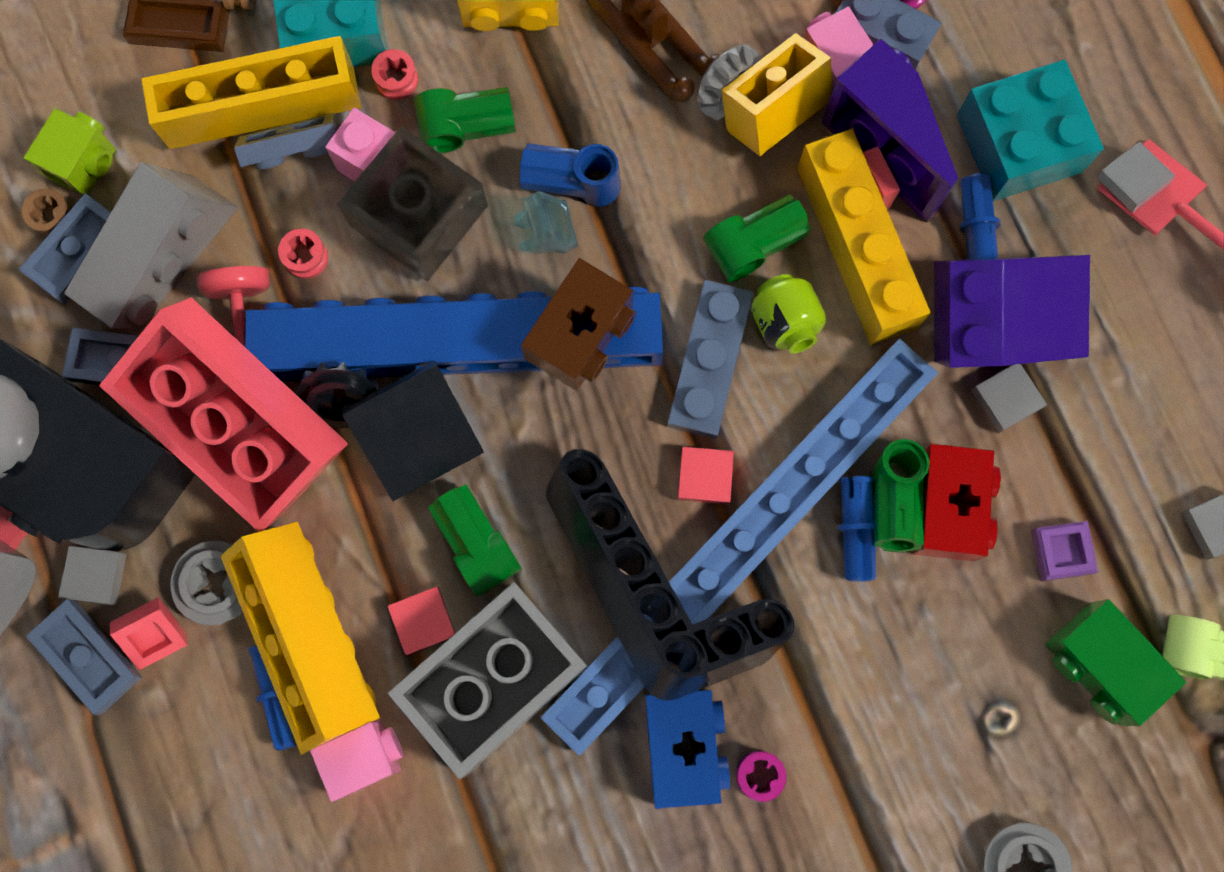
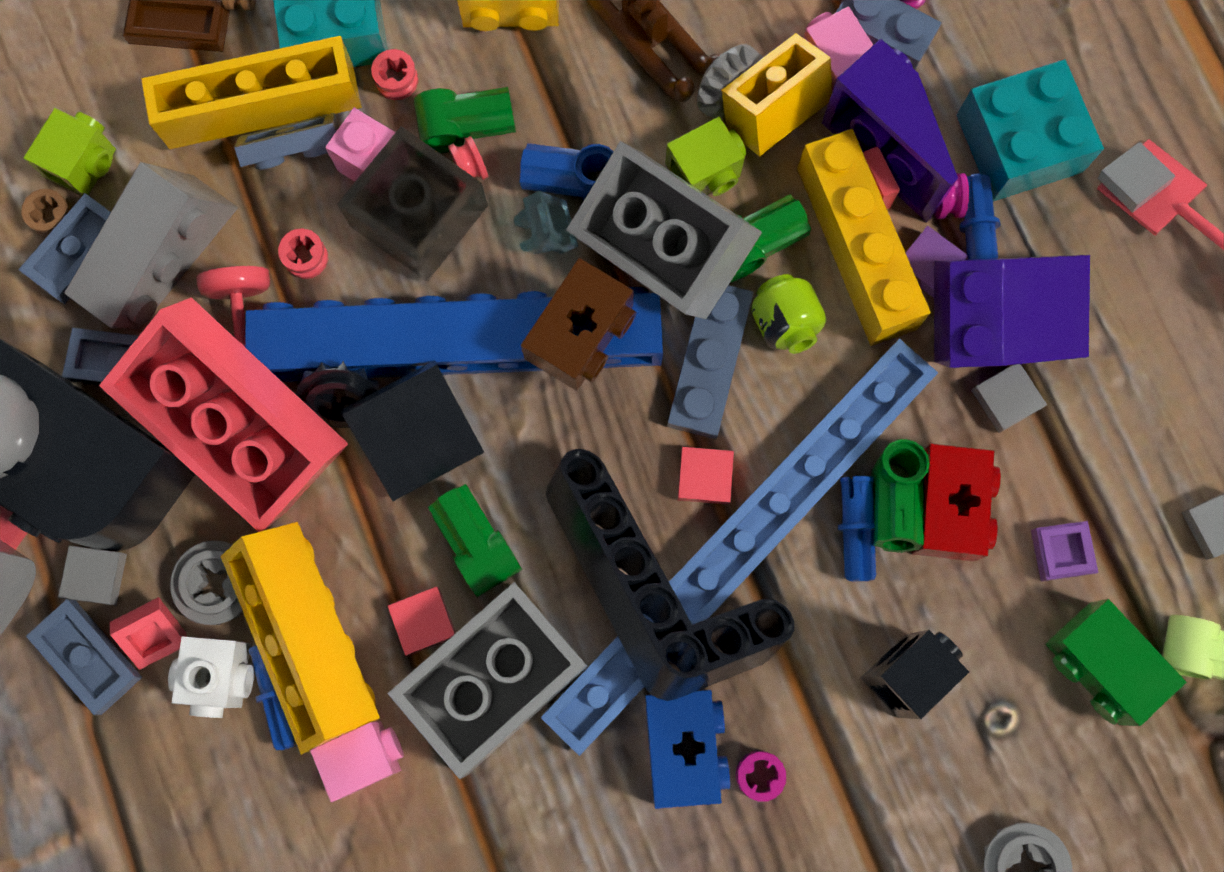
(211, 675): none -> white brick
(468, 158): none -> coral bush
(663, 231): none -> light grey brick
(708, 157): none -> lime brick
(916, 673): none -> black brick
(925, 250): none -> medium lavender tile
(956, 200): none -> dark pink bush

